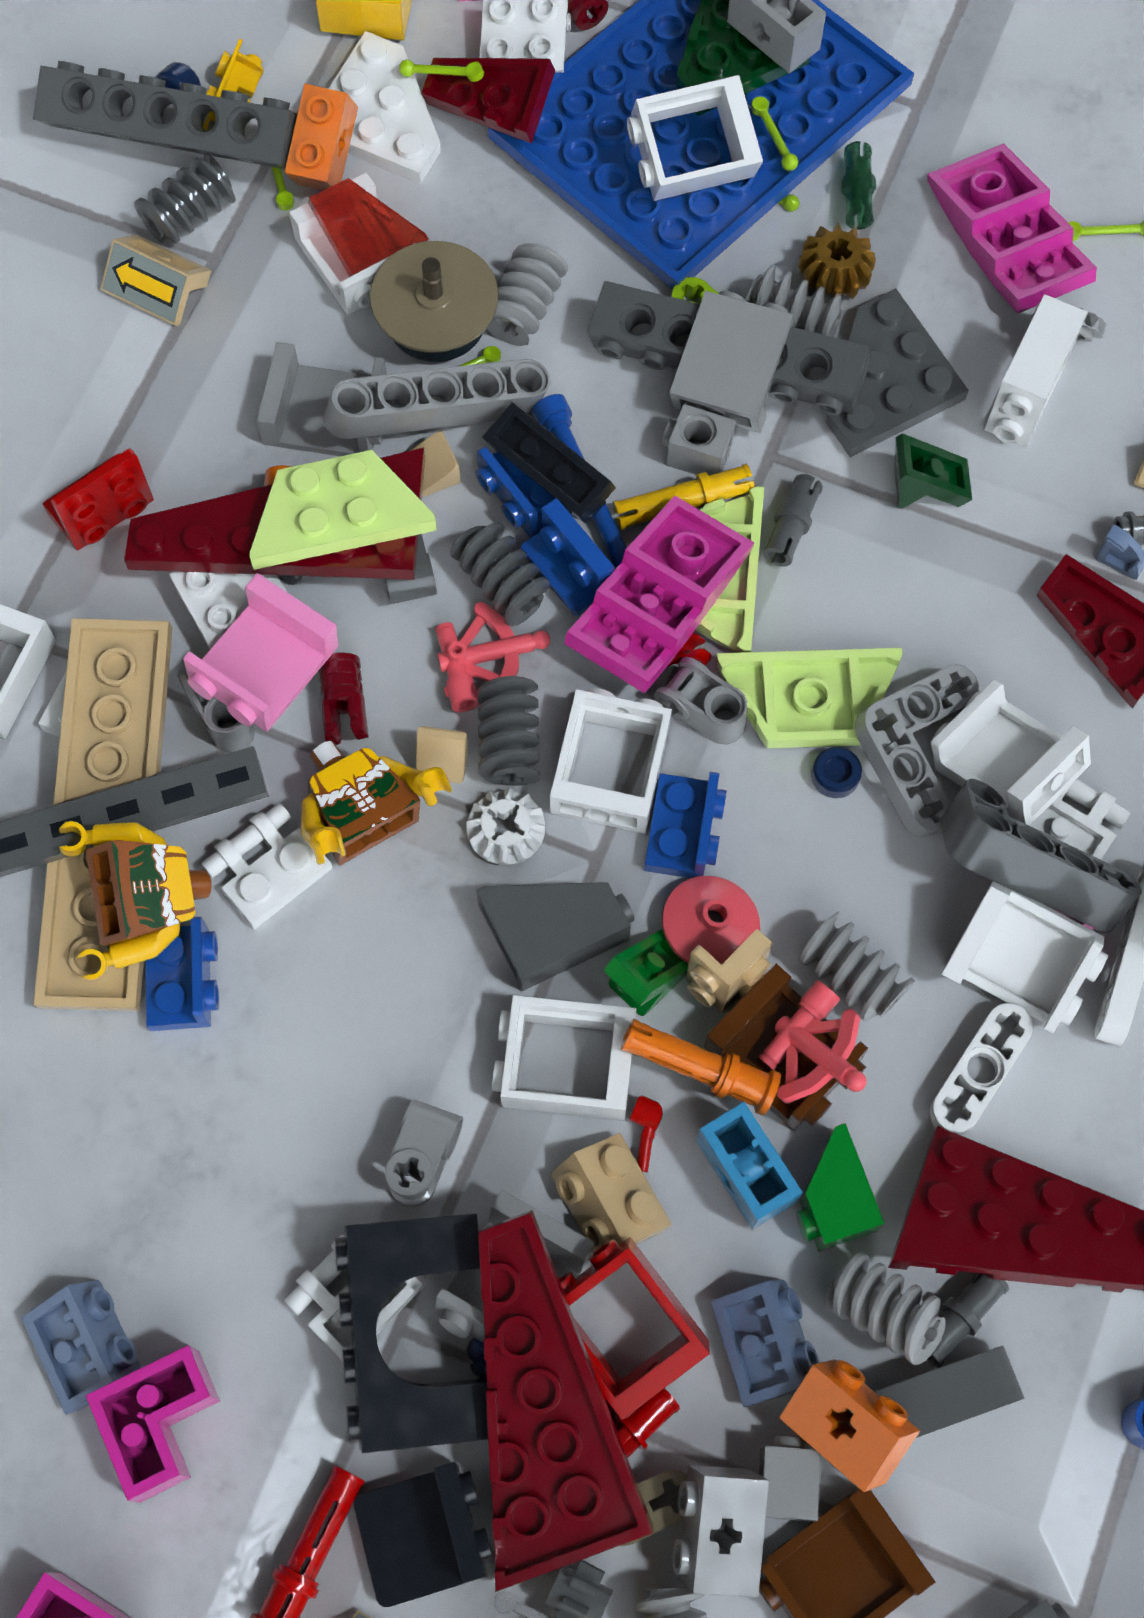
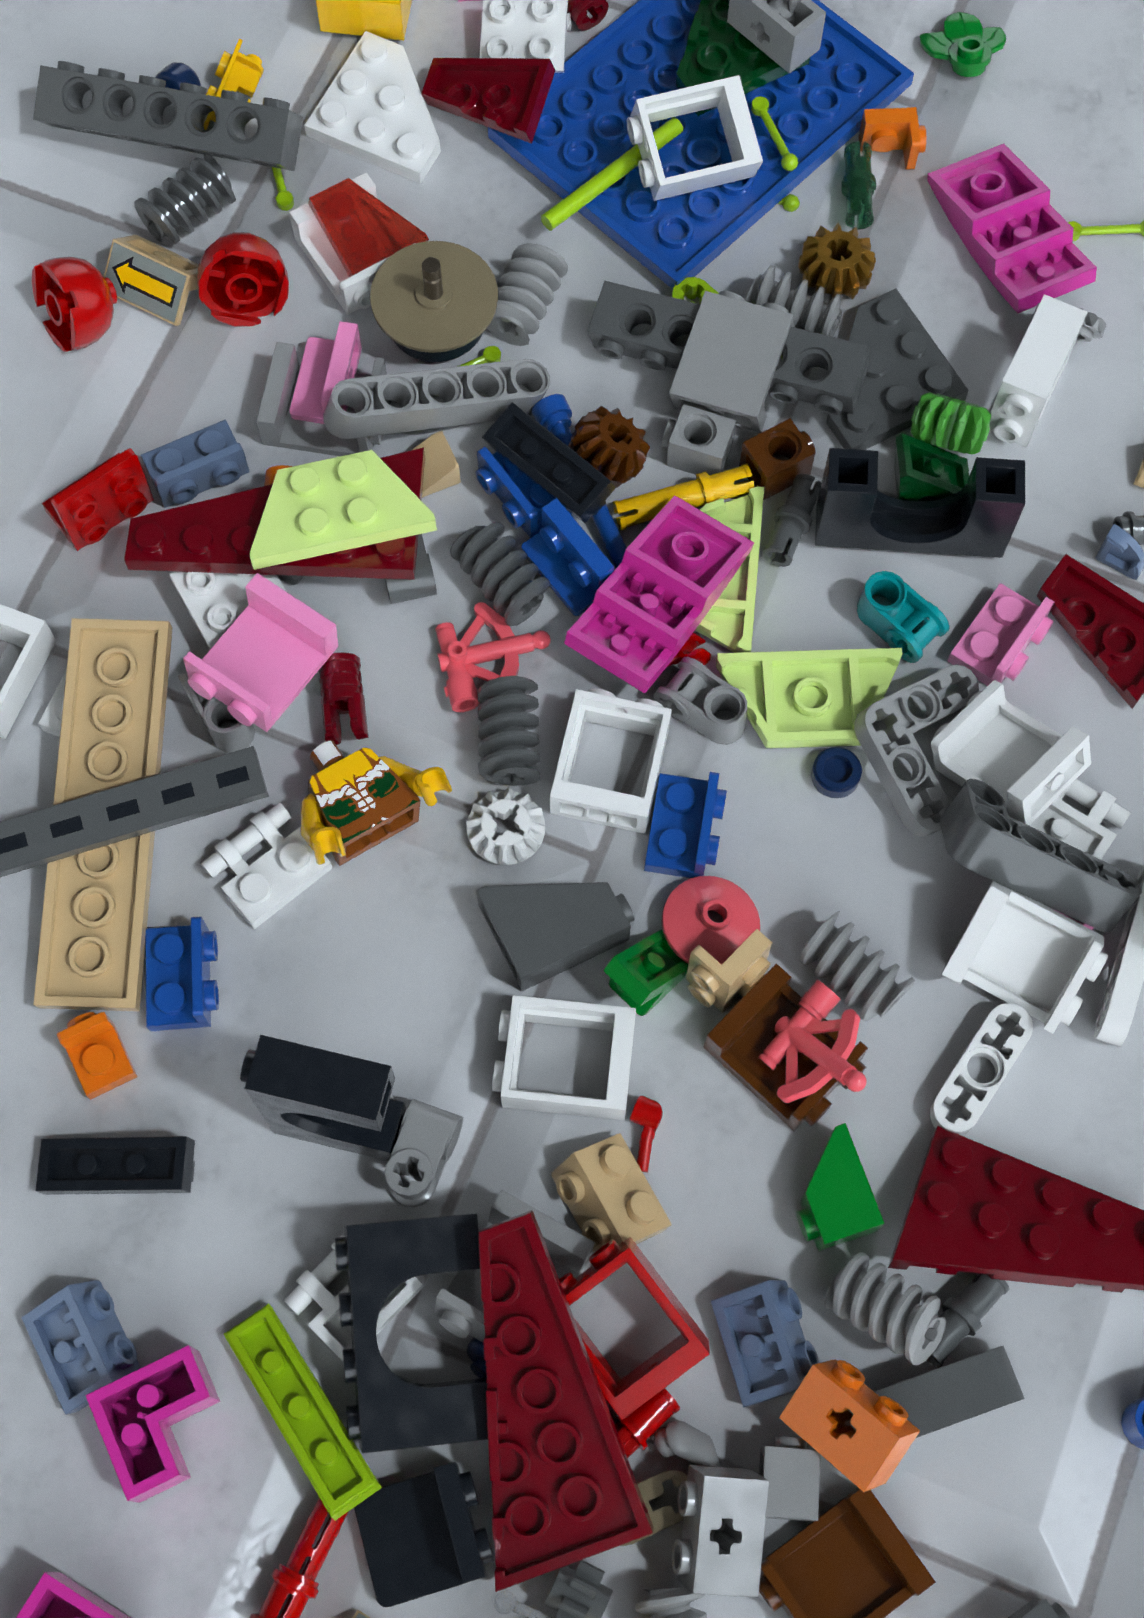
(75, 300): none -> red cylinder
(96, 1053): none -> orange bracket
(116, 1165): none -> black hinge
(137, 890): torso -> none
(195, 464): none -> sand blue bracket
(242, 279): none -> red cylinder
(302, 1412): none -> lime tile
(321, 137): orange brick -> none
(322, 367): none -> bright pink panel
(324, 1096): none -> black arch
(444, 750): tan slope -> none
(473, 70): lime hinge -> none
(607, 177): none -> lime bar
(610, 444): none -> reddish brown gear
(686, 1443): none -> light grey arm
(722, 1073): orange pin -> none
(748, 1165): dark azure brick -> none
(779, 440): none -> reddish brown brick
(894, 130): none -> orange bracket
(903, 618): none -> teal piece
(950, 423): none -> bright green gear
(964, 43): none -> green plate
(967, 523): none -> black arch
(1000, 635): none -> bright pink bracket

